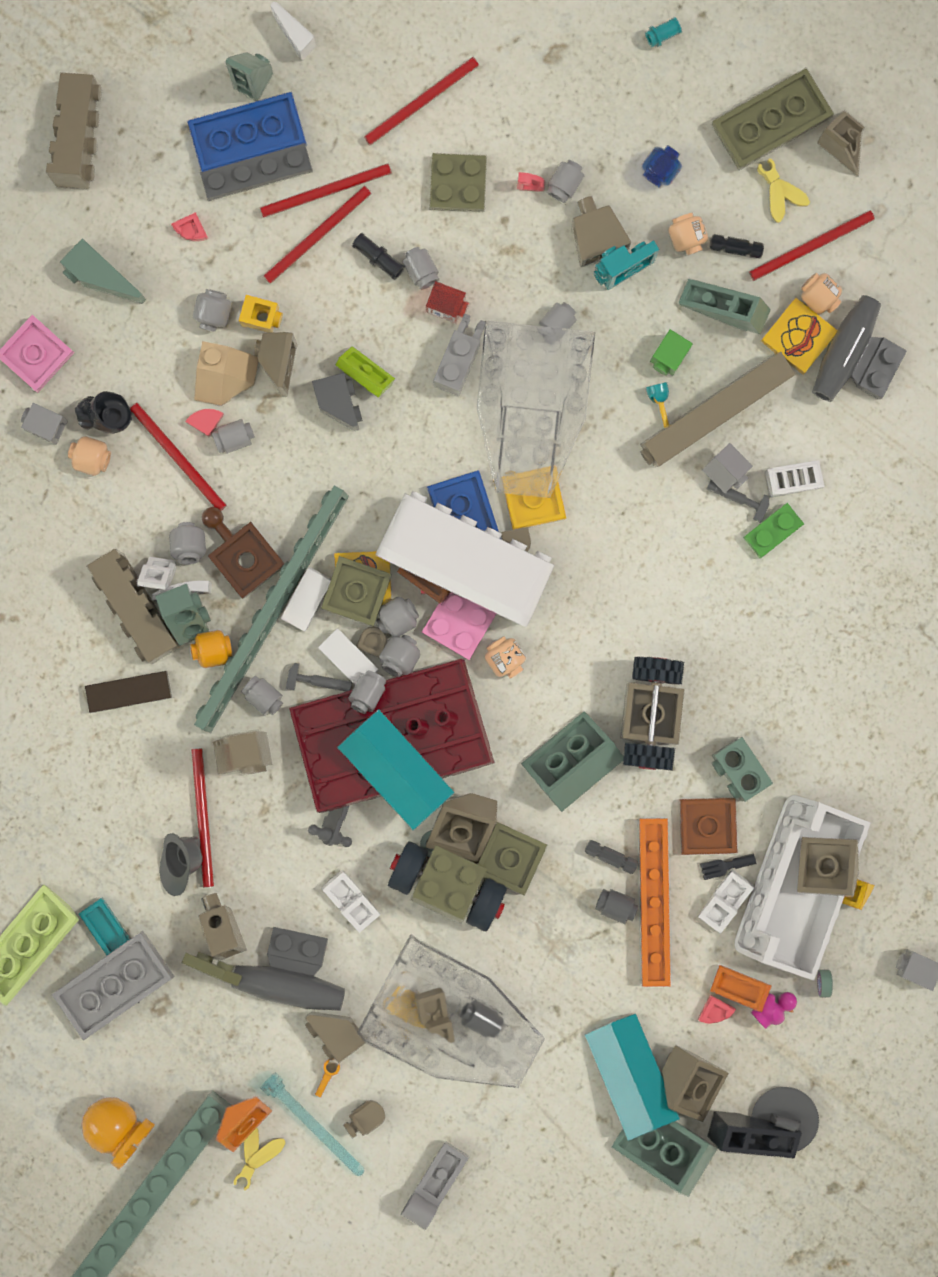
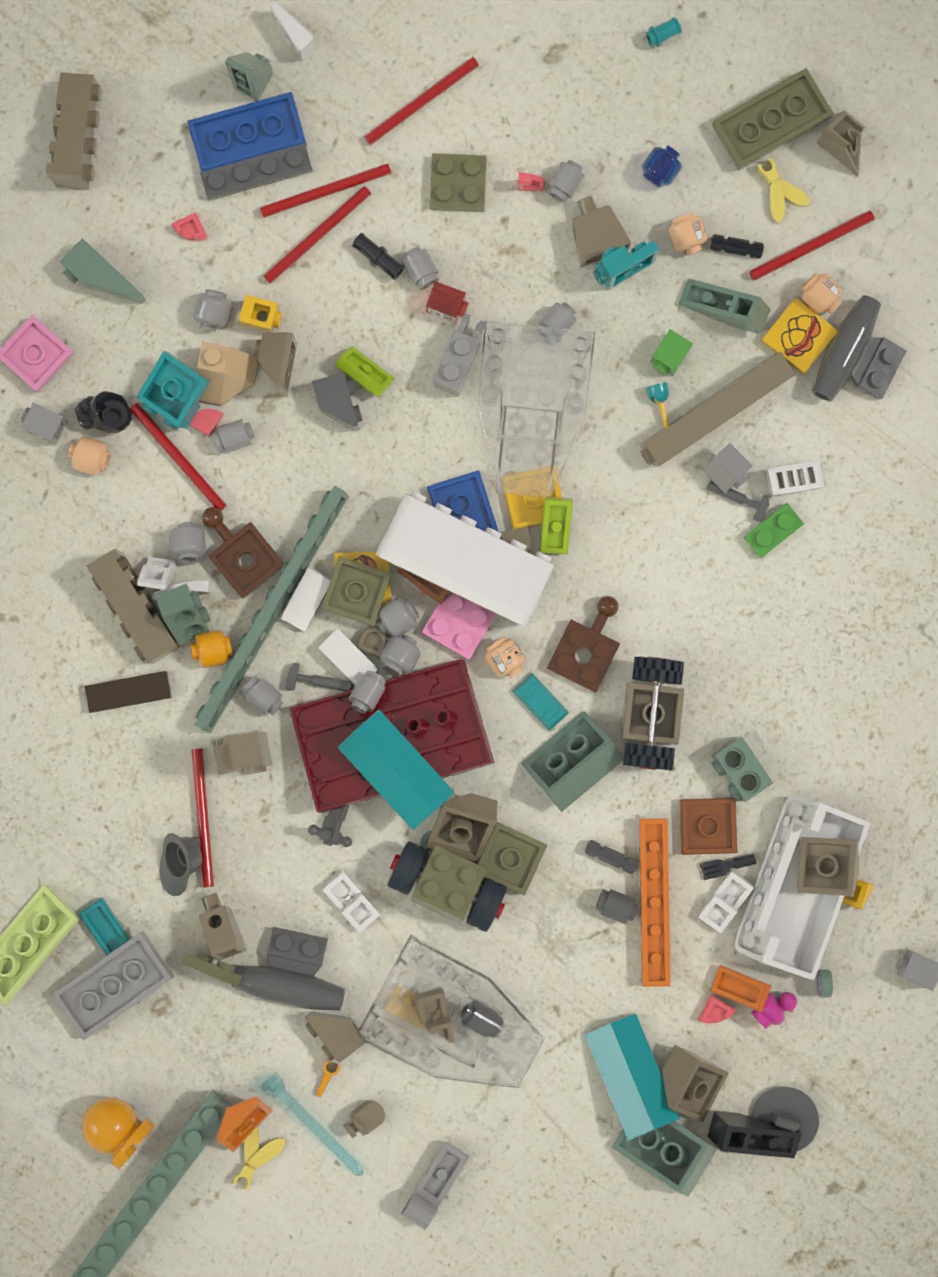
(173, 391): none -> teal plate
(540, 701): none -> teal tile
(556, 525): none -> lime plate
(579, 636): none -> reddish brown plate

